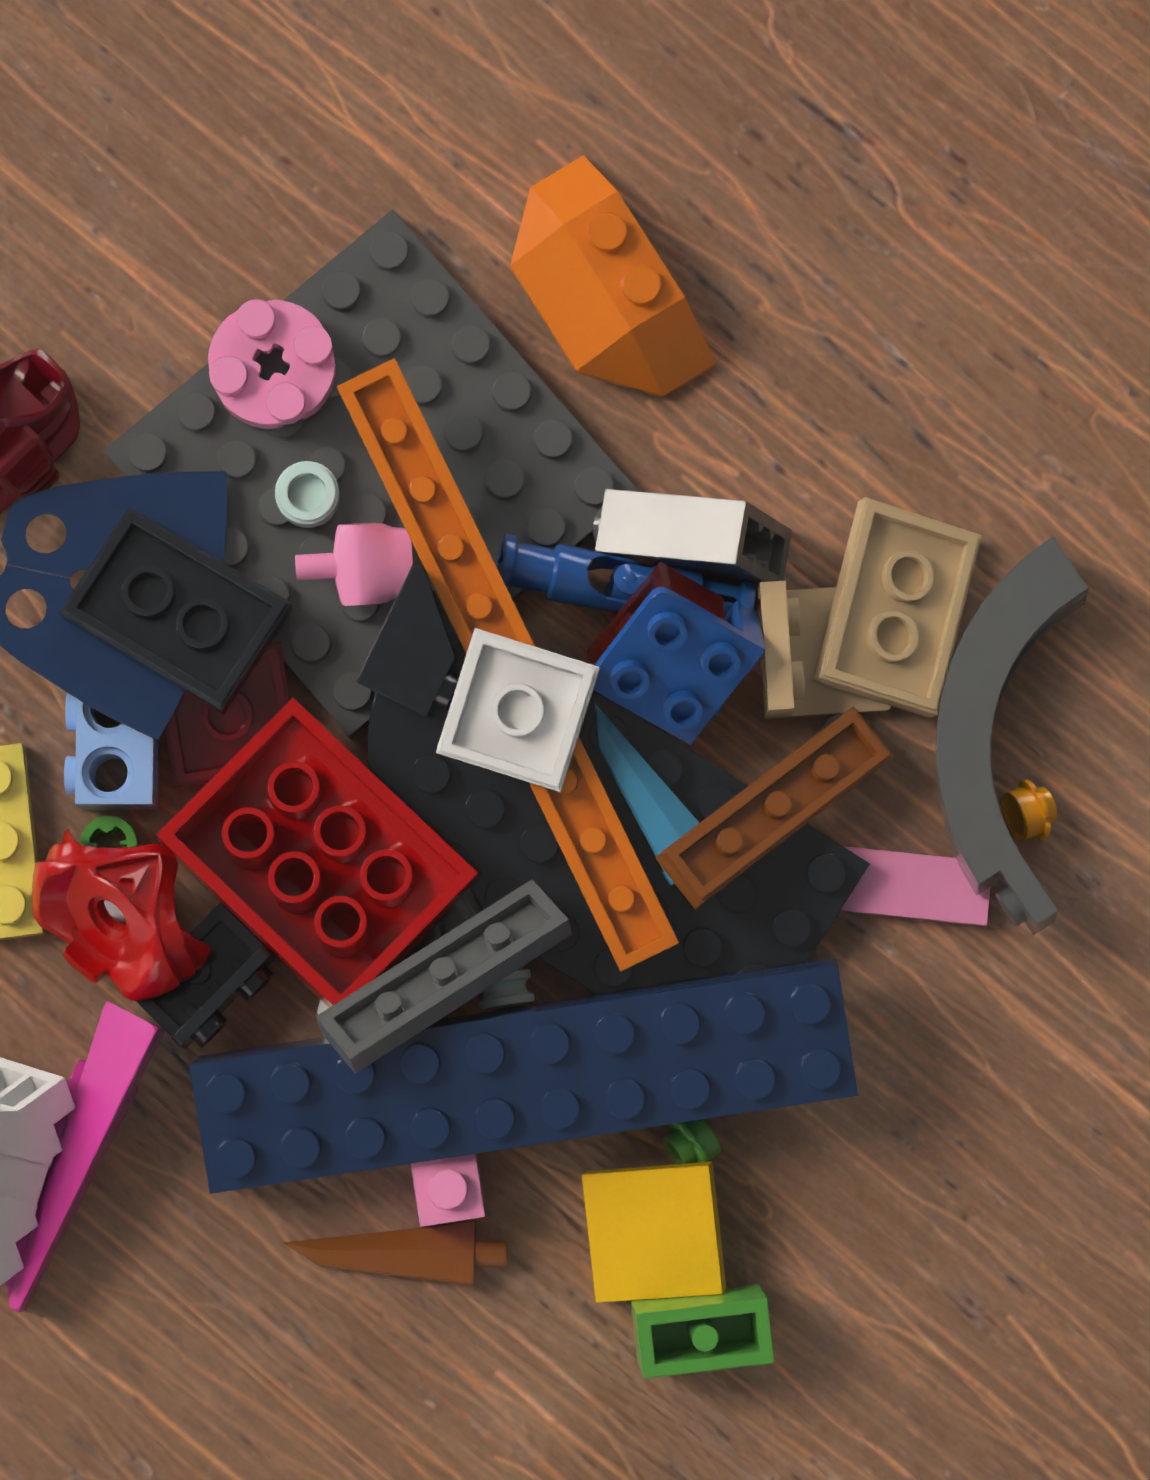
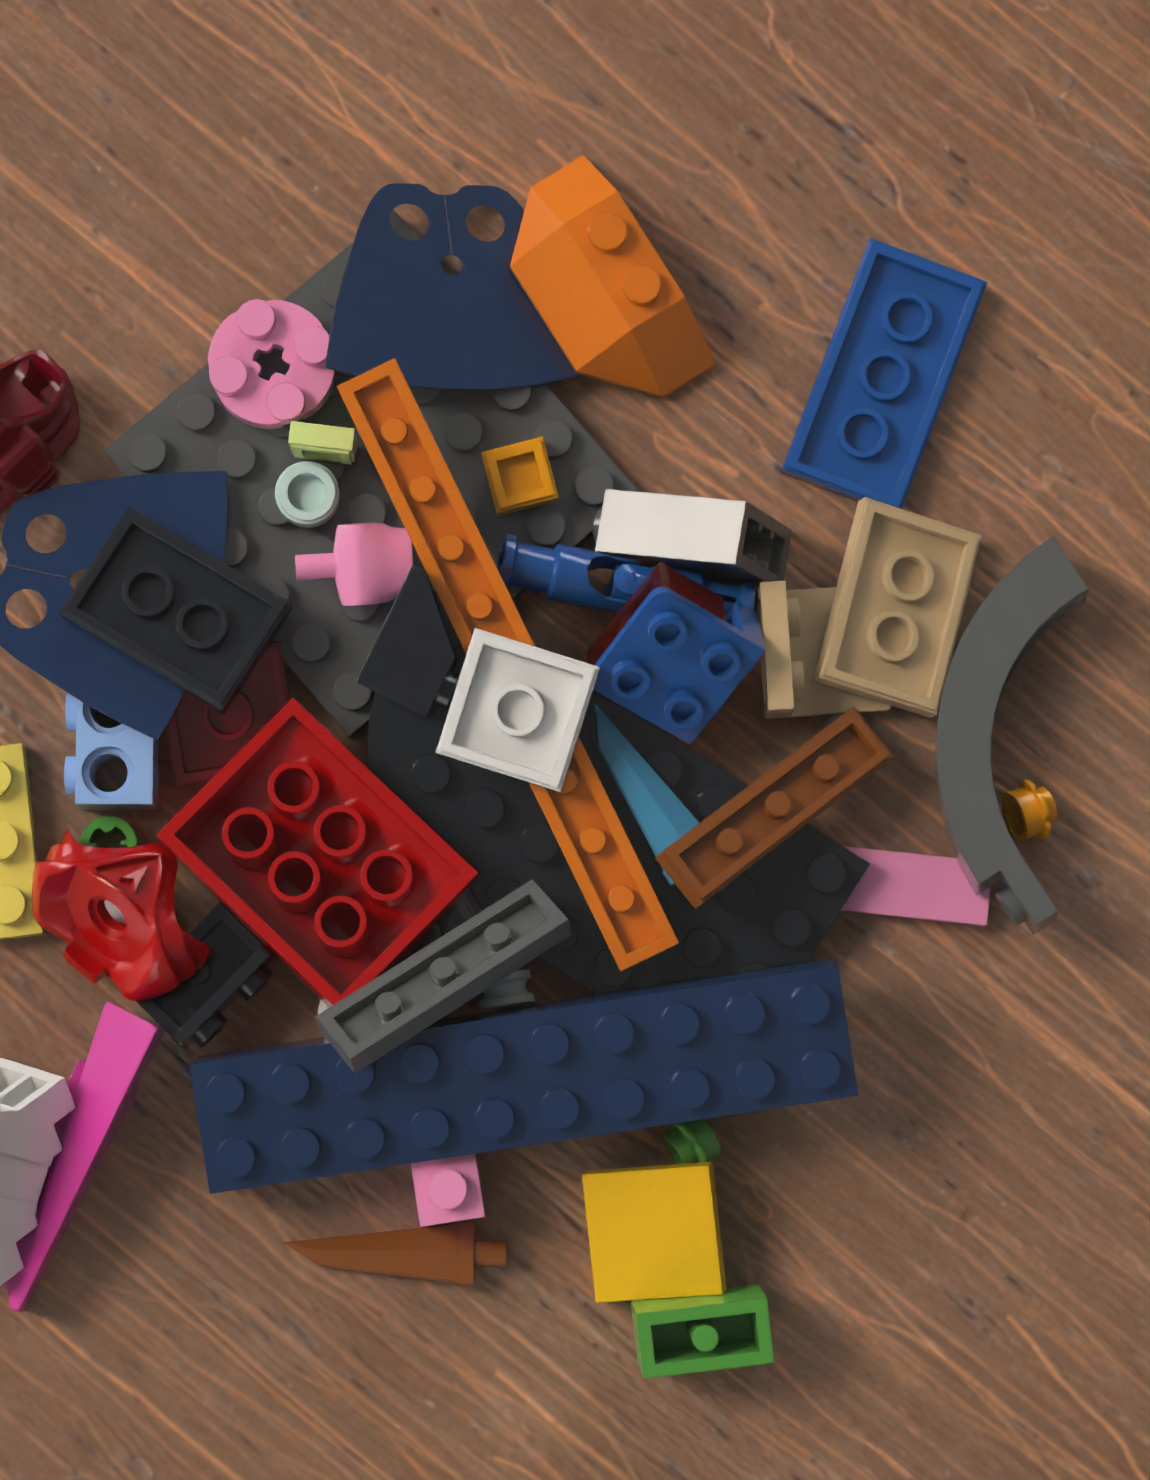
(323, 442): none -> yellowish green tile
(439, 326): none -> dark blue piece
(519, 476): none -> light orange tile
(884, 376): none -> blue tile

